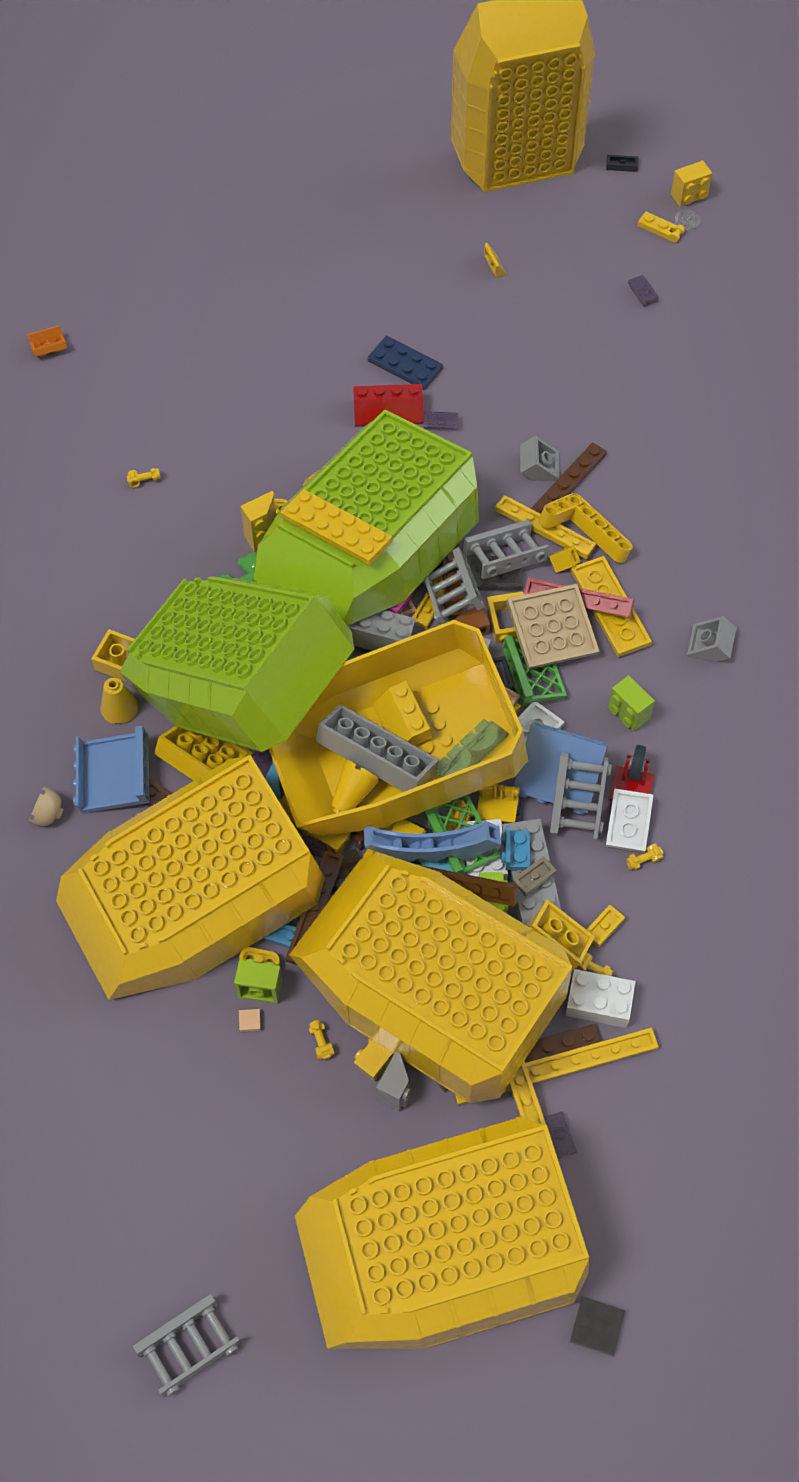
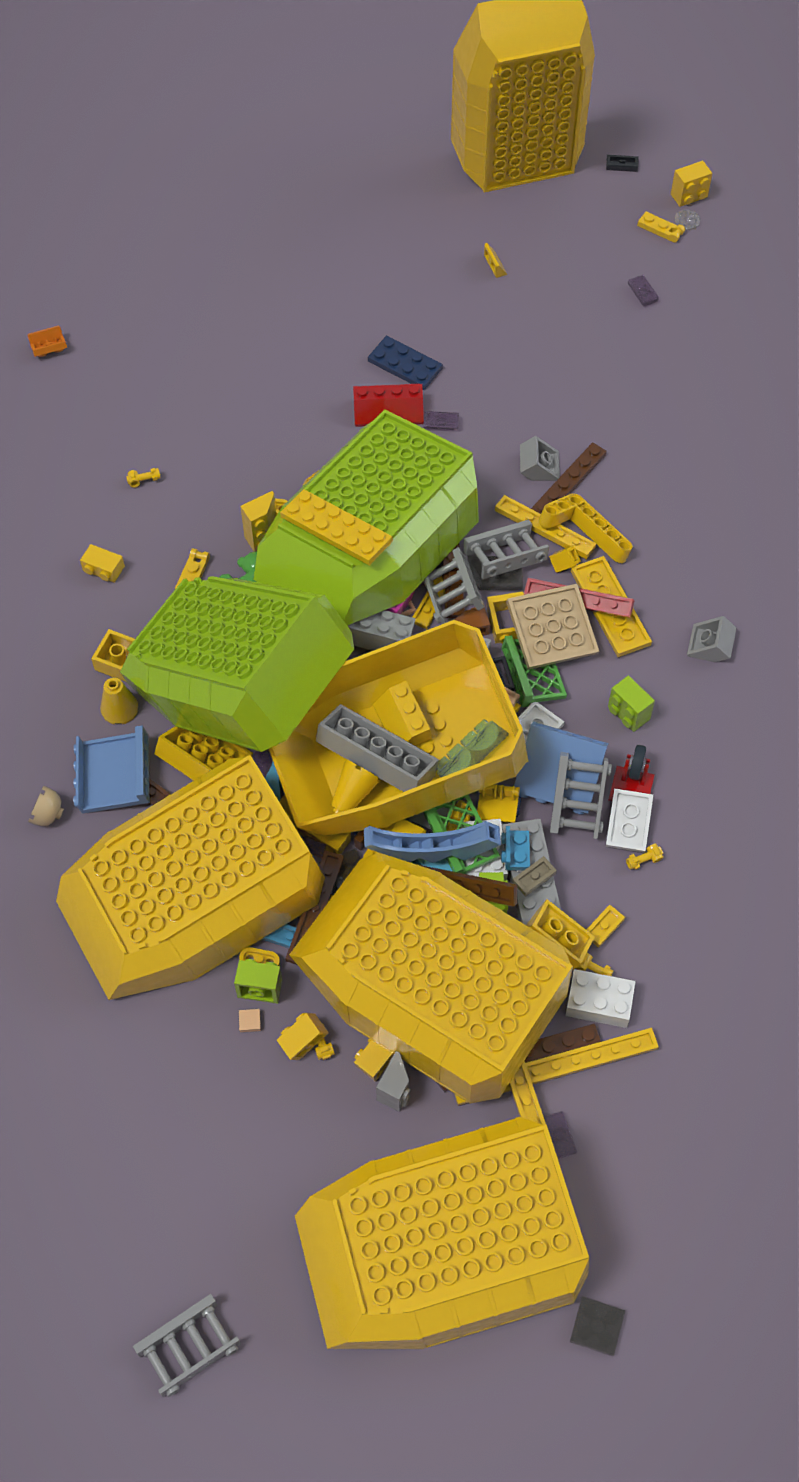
(102, 563): none -> yellow brick
(192, 568): none -> yellow plate
(302, 1036): none -> yellow brick

